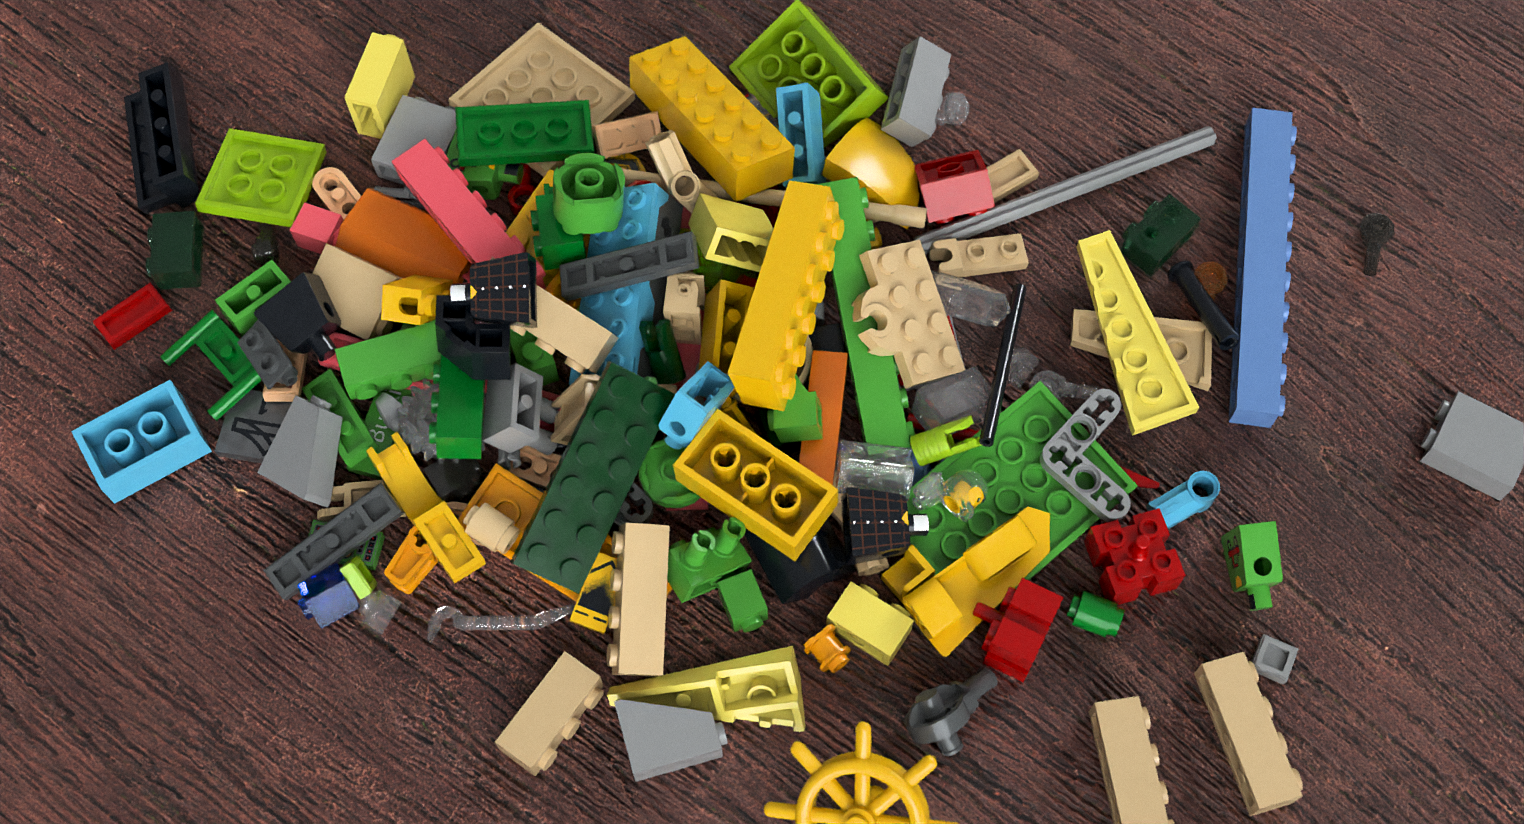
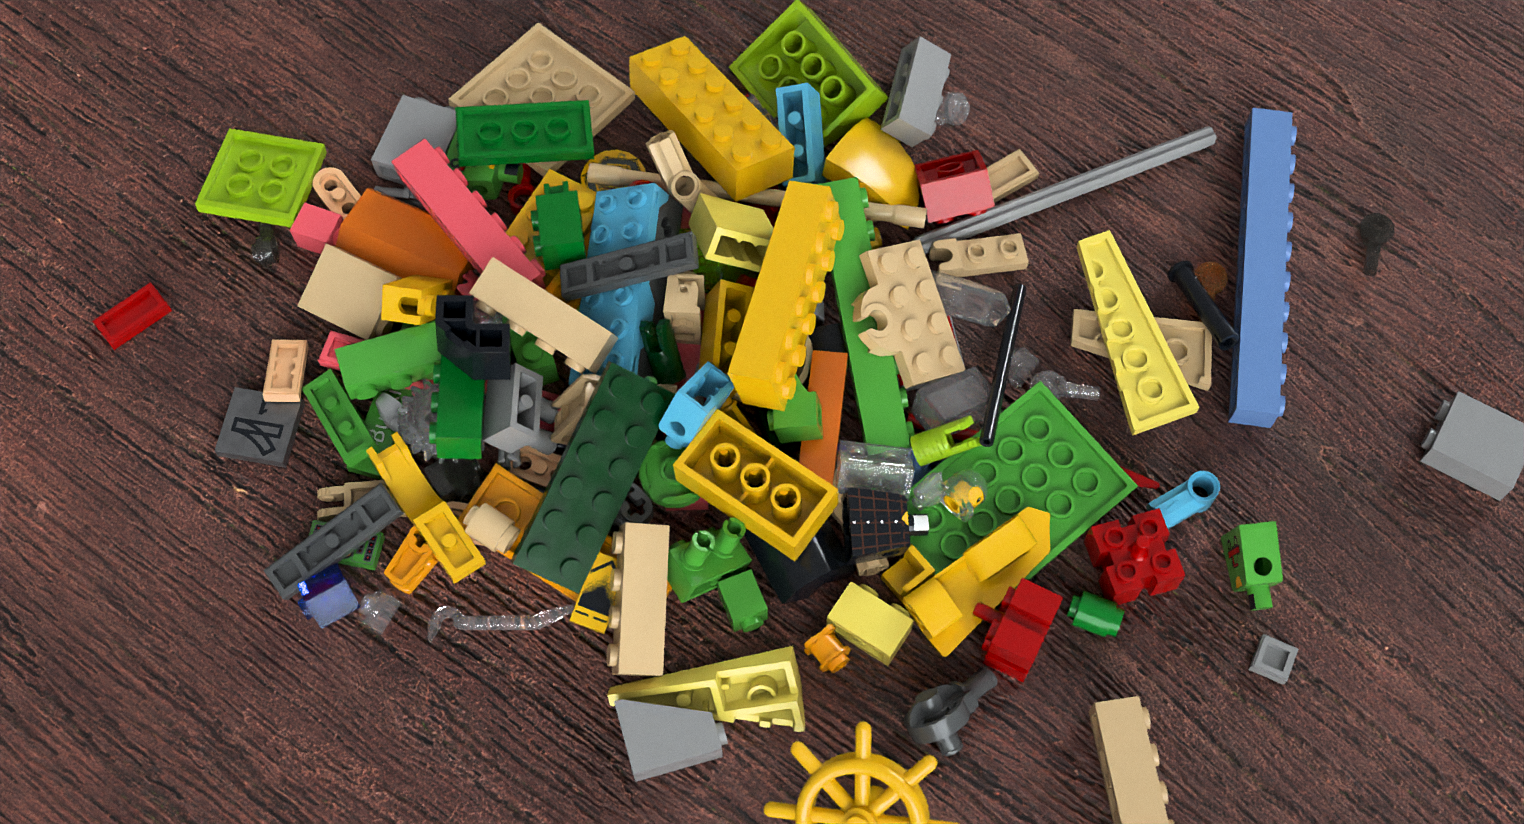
(141, 441): medium azure brick -> none
(161, 140): black brick -> none
(175, 250): clear green brick -> none
(221, 347): green plate -> none
(250, 294): bright green brick -> none
(267, 356): dark grey hinge -> none
(302, 316): black torso -> none
(305, 451): light grey slope -> none
(358, 577): lime tile -> none
(379, 84): light yellow brick -> none
(501, 291): black torso -> none
(551, 714): tan brick -> none
(588, 194): bright green brick -> none
(625, 134): light nougat plate -> none
(1073, 451): light grey beam -> none
(1159, 234): clear green brick -> none
(1248, 733): tan brick -> none

